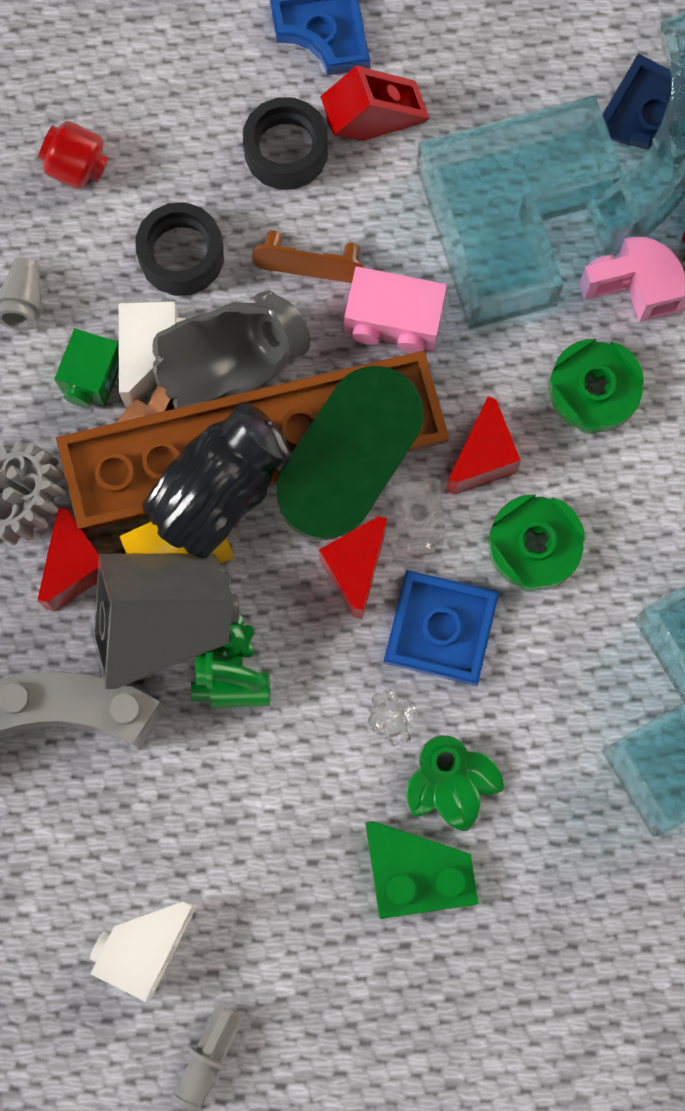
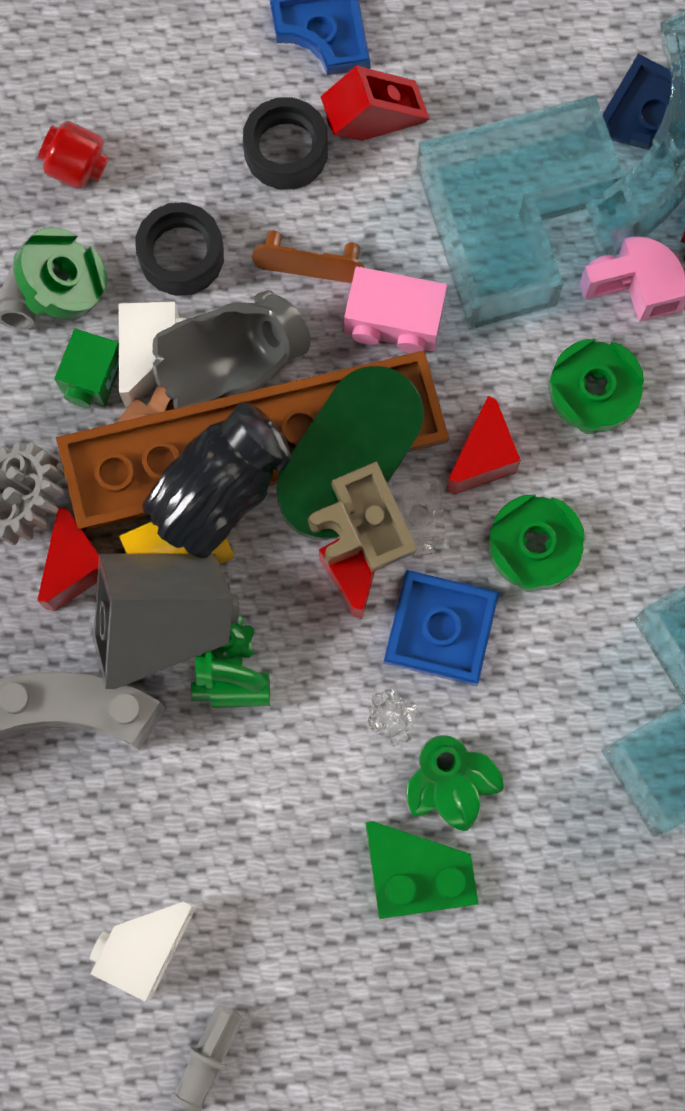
(47, 292): none -> green plate
(364, 520): none -> dark tan plate

